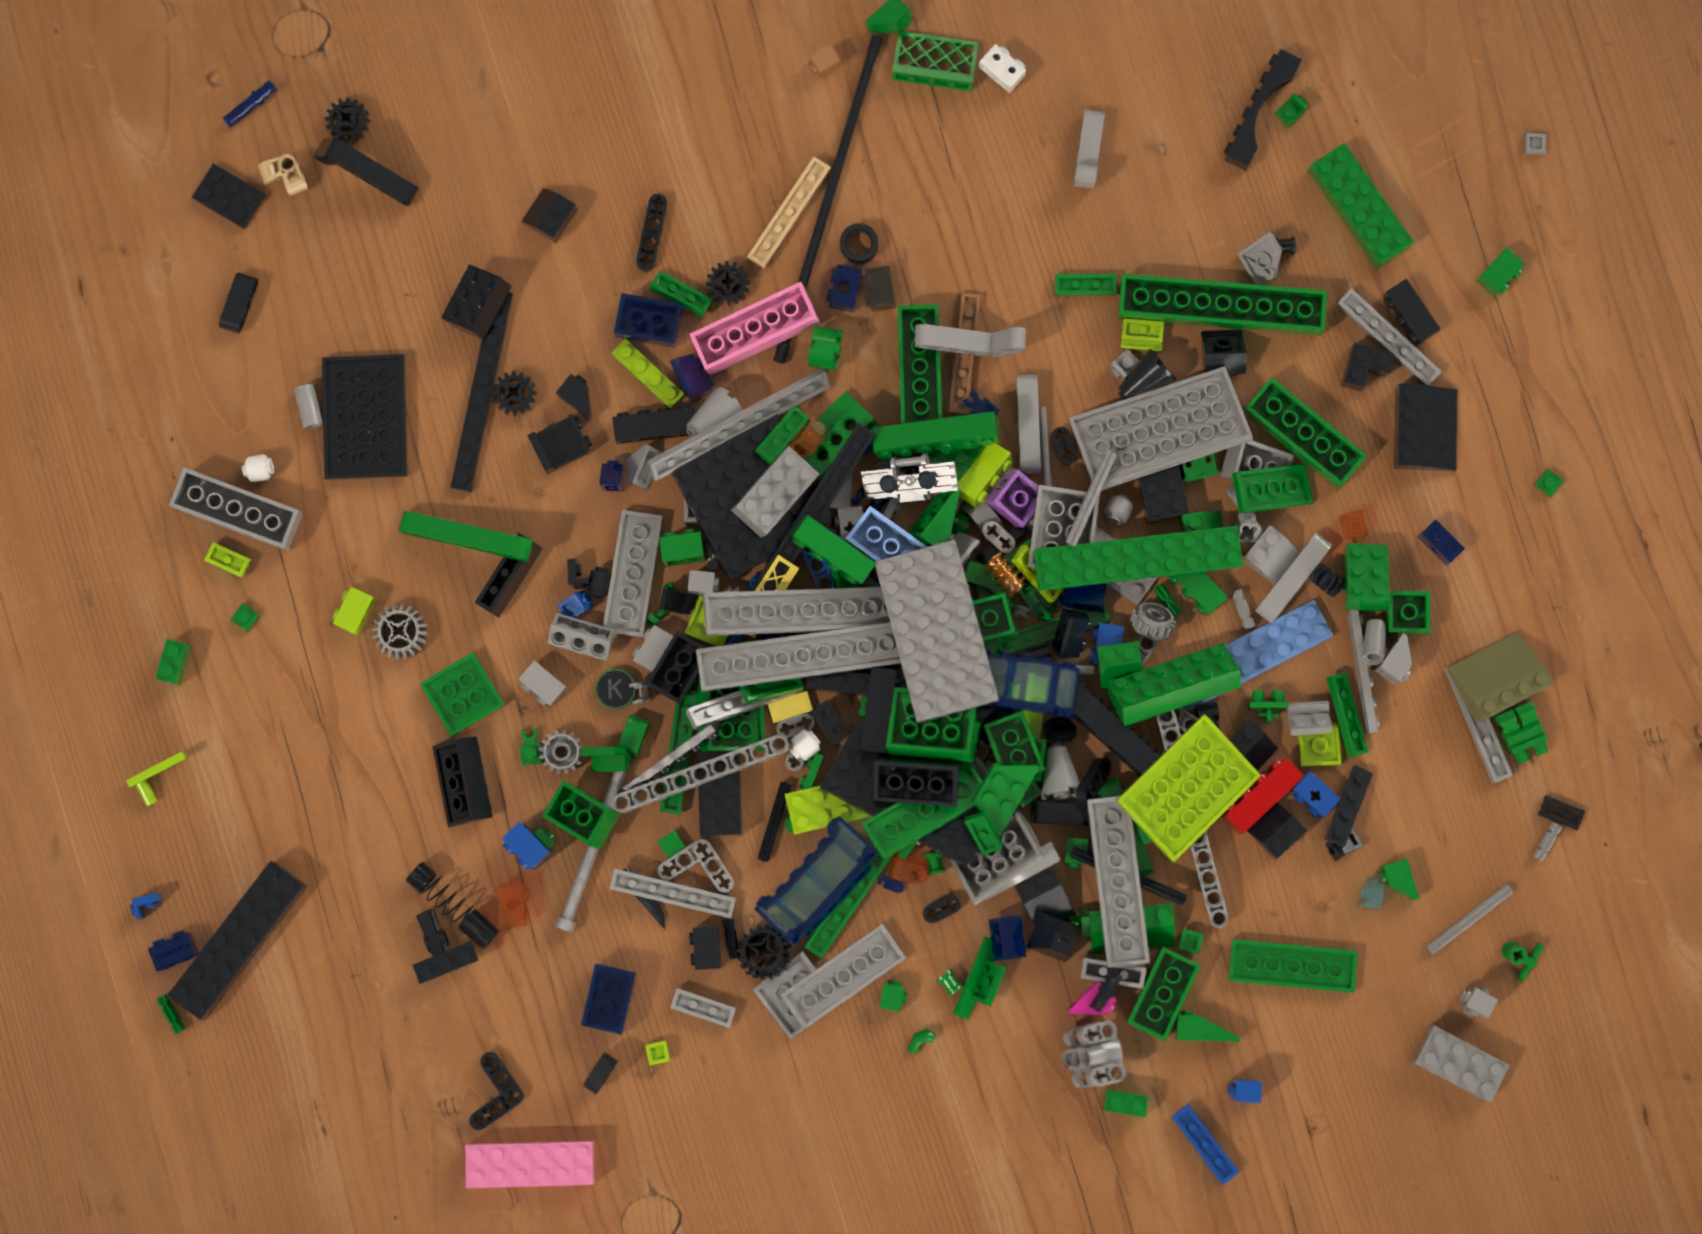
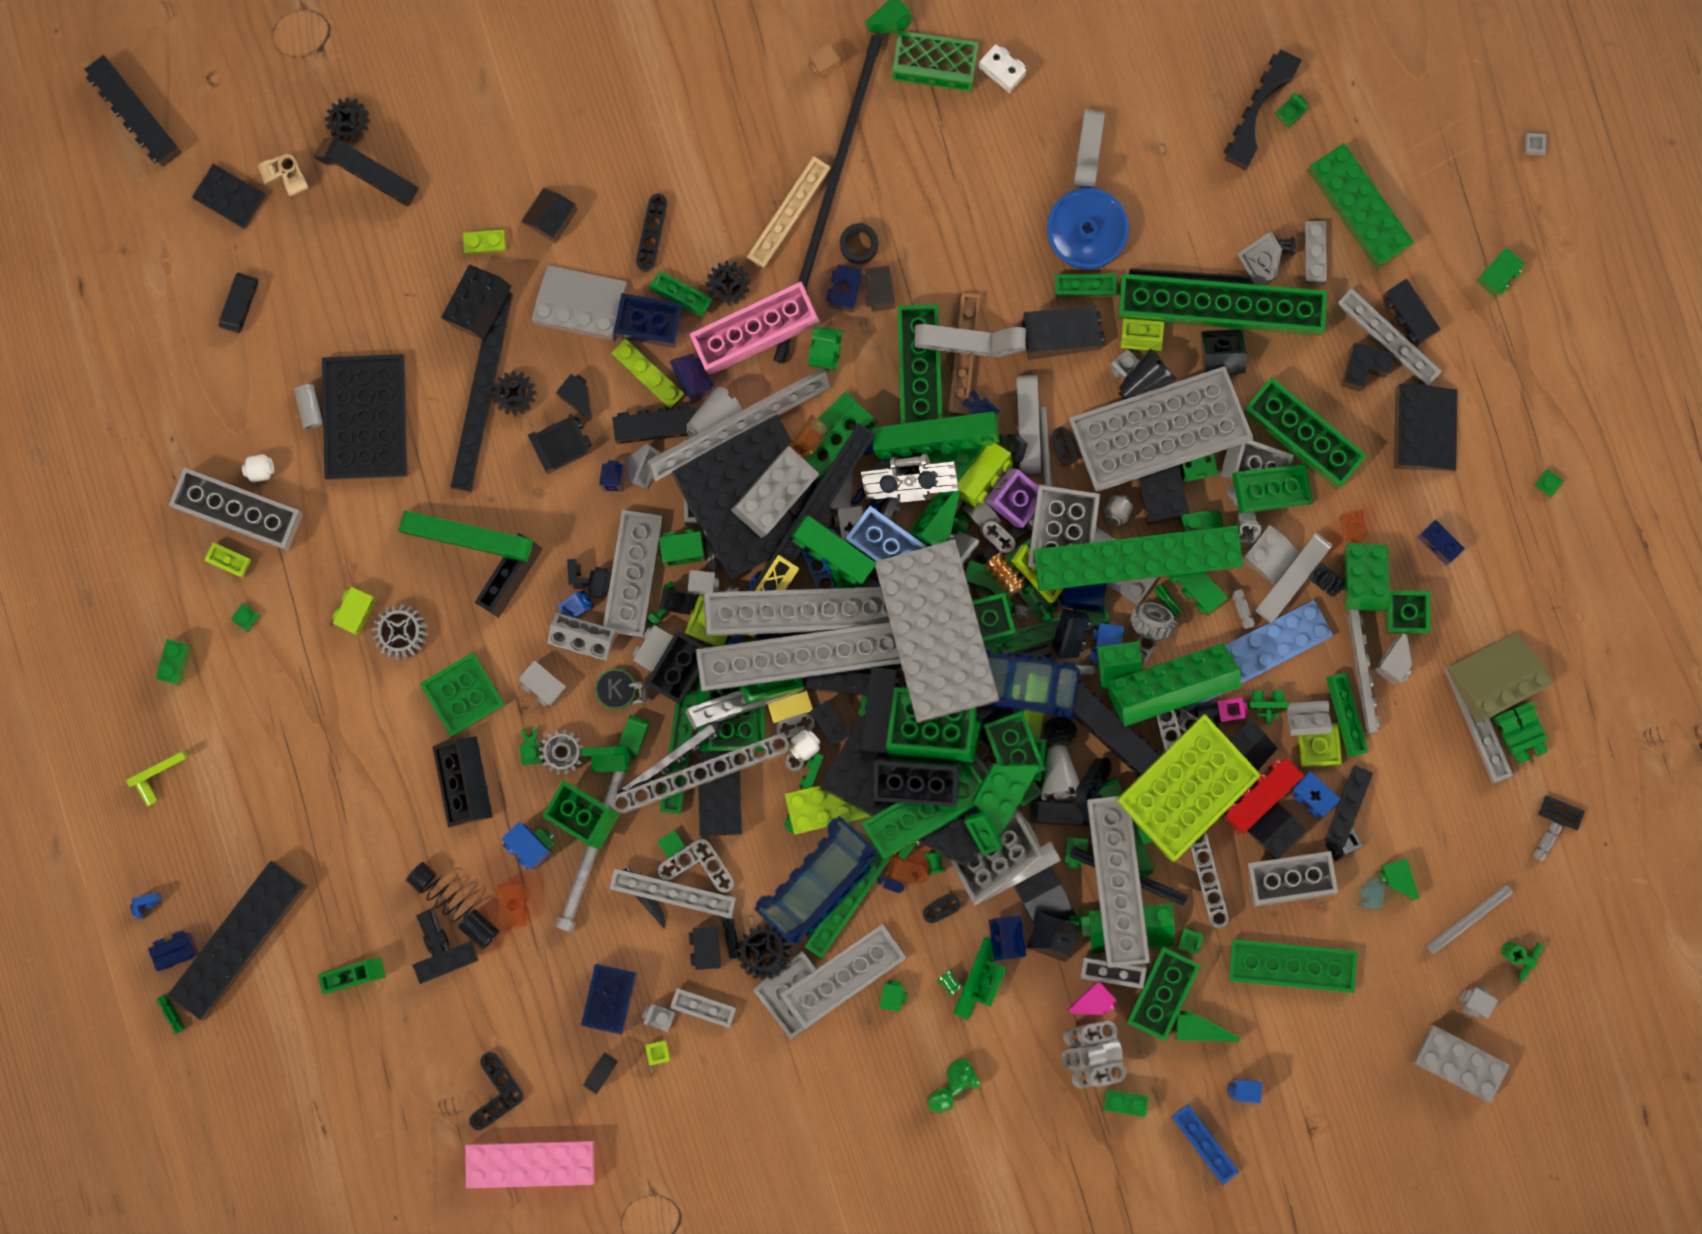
(132, 110): none -> black brick
(257, 97): clear blue pin -> none
(352, 975): none -> green slope
(484, 241): none -> lime plate
(578, 302): none -> light grey slope
(658, 1017): none -> light grey bracket
(774, 821): black axle -> none
(782, 434): green tile -> none
(919, 1038): green arm -> none
(959, 1077): none -> green animal
(1015, 445): none -> black plate
(1062, 331): none -> black slope
(1087, 228): none -> blue dish
(1090, 498): light grey axle -> none
(1105, 991): black pin -> none
(1239, 706): none -> dark pink brick
(1241, 279): none -> black axle
(1292, 879): none -> light grey slope
(1315, 251): none -> light grey plate
(1374, 642): light grey pin -> none

